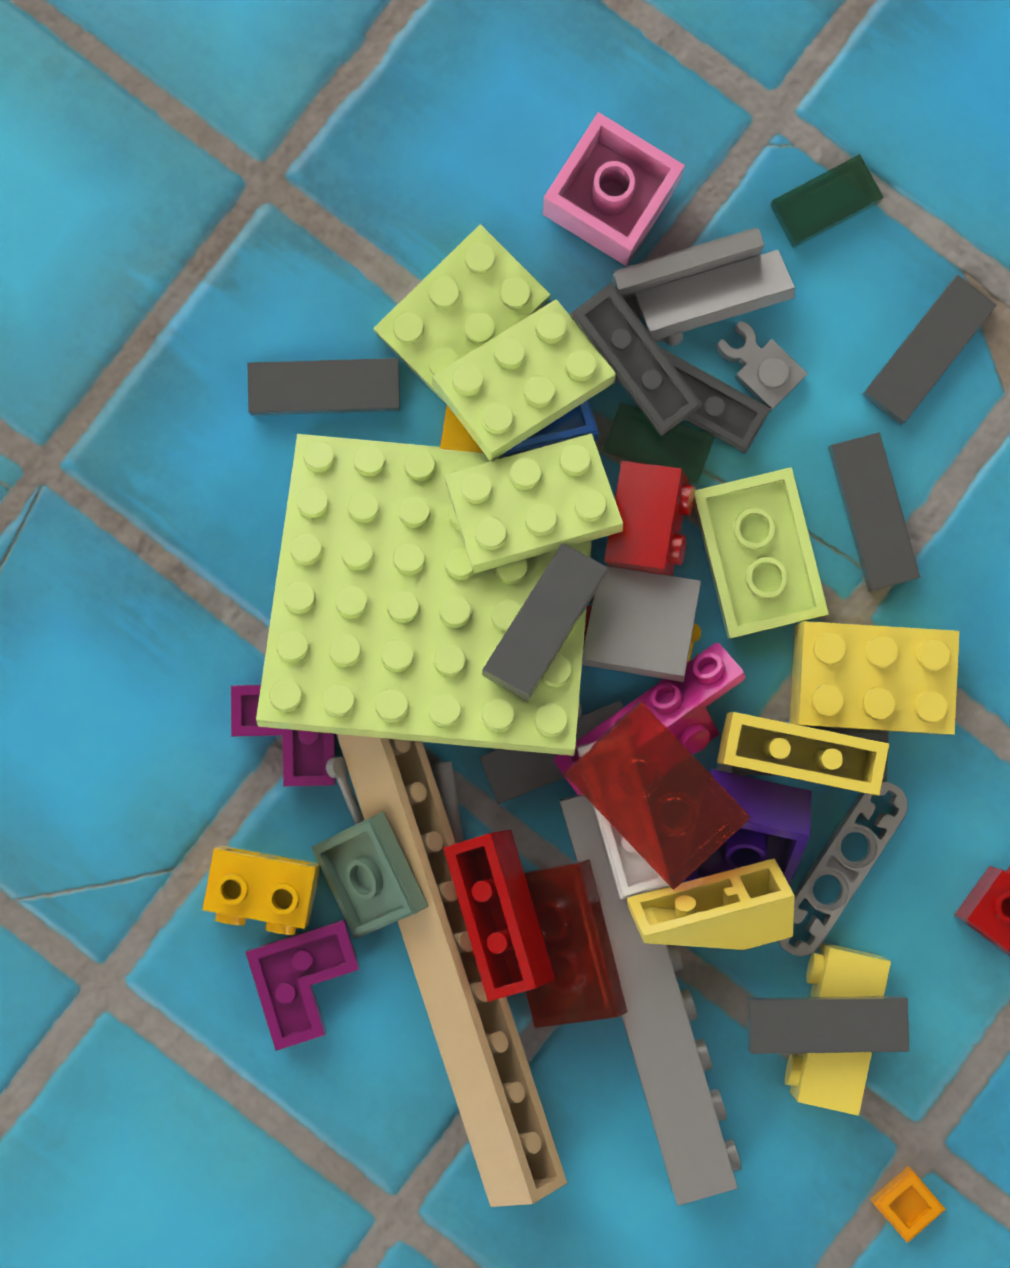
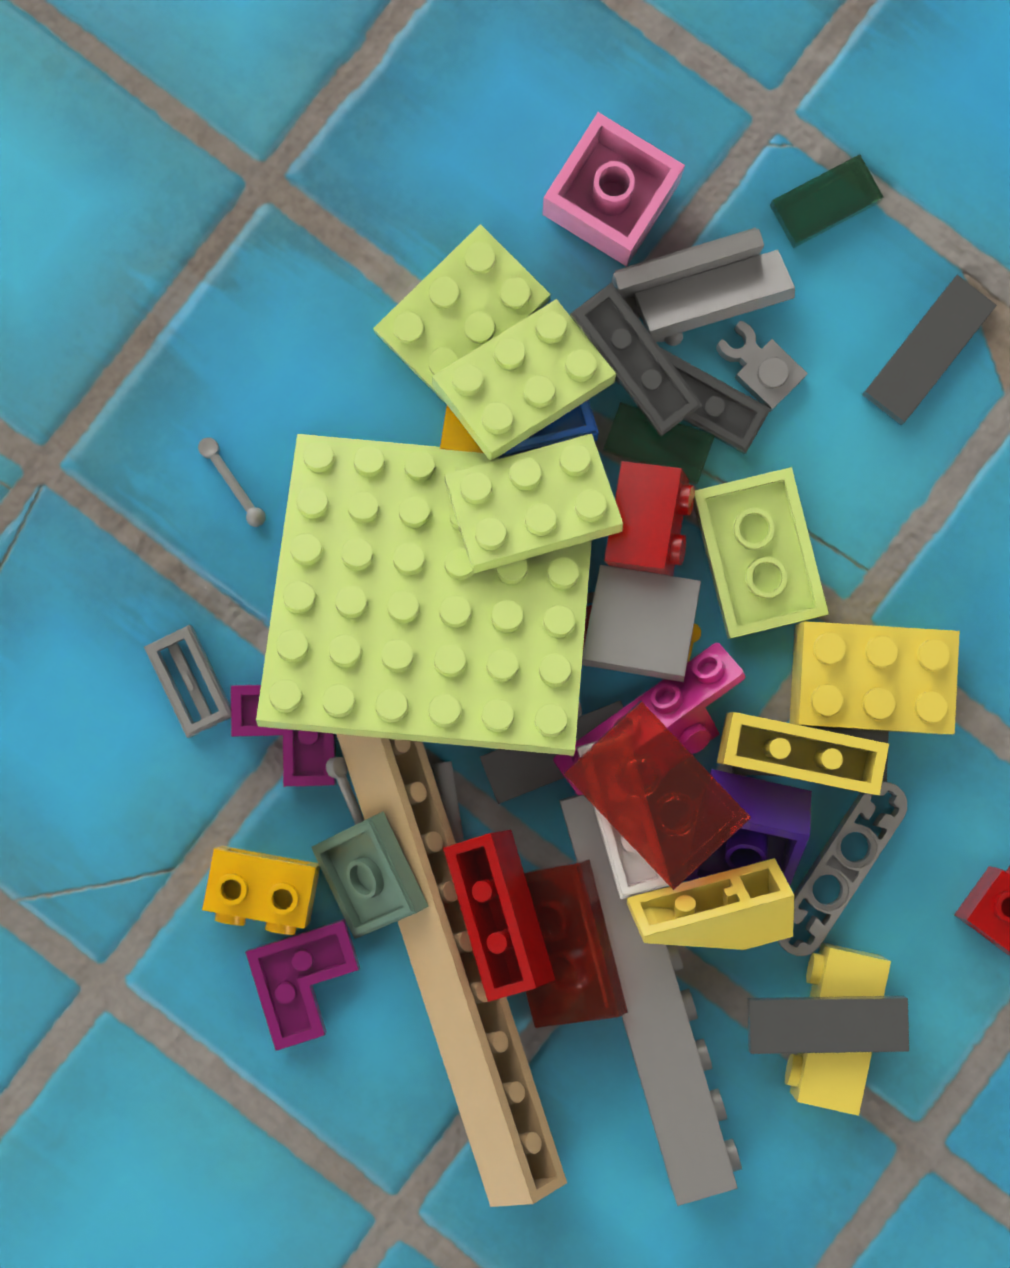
(171, 642): none -> light grey tile
(210, 449): none -> light grey hinge
(323, 386): dark grey tile -> none
(544, 621): dark grey tile -> none
(874, 512): dark grey tile -> none
(907, 1204): light orange tile -> none

